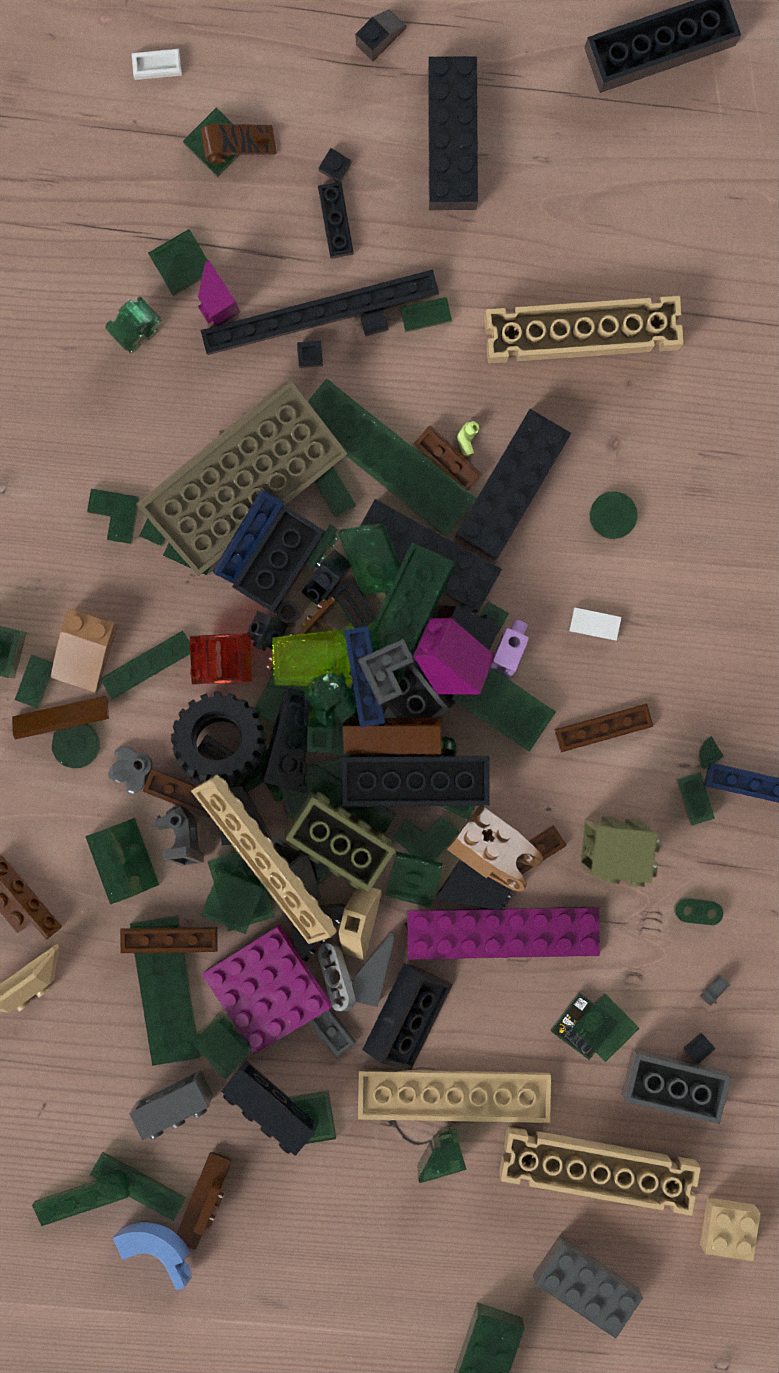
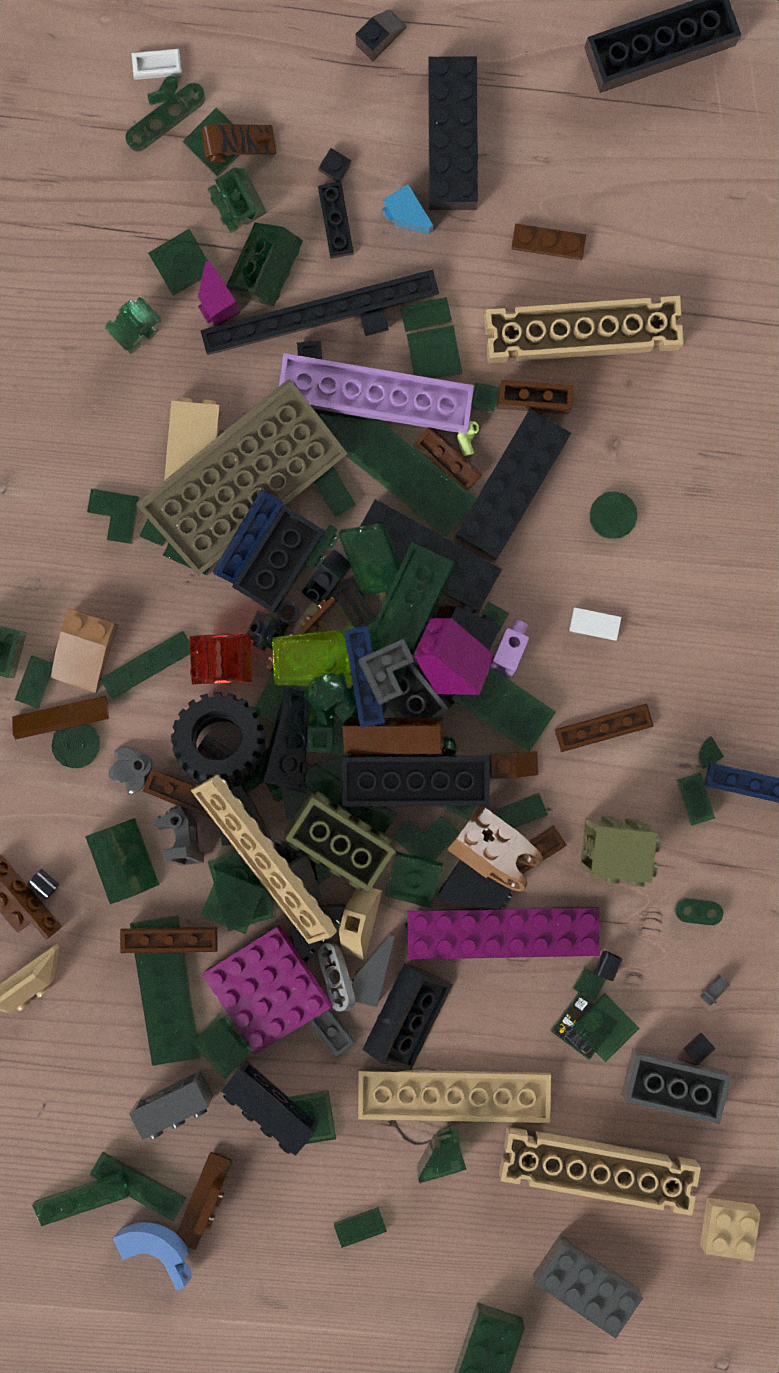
(43, 884): none -> black beam
(165, 91): none -> clear green arm
(168, 120): none -> clear green beam
(190, 430): none -> tan panel
(240, 197): none -> clear green brick
(264, 263): none -> clear green slope
(360, 1227): none -> clear green tile
(380, 393): none -> lavender plate
(406, 211): none -> dark azure slope
(434, 353): none -> clear green tile
(484, 397): none -> clear green plate
(513, 764): none -> reddish brown slope
(522, 811): none -> clear green tile
(535, 396): none -> reddish brown brick
(548, 241): none -> reddish brown plate
(589, 984): none -> clear green tile
(608, 965): none -> black beam

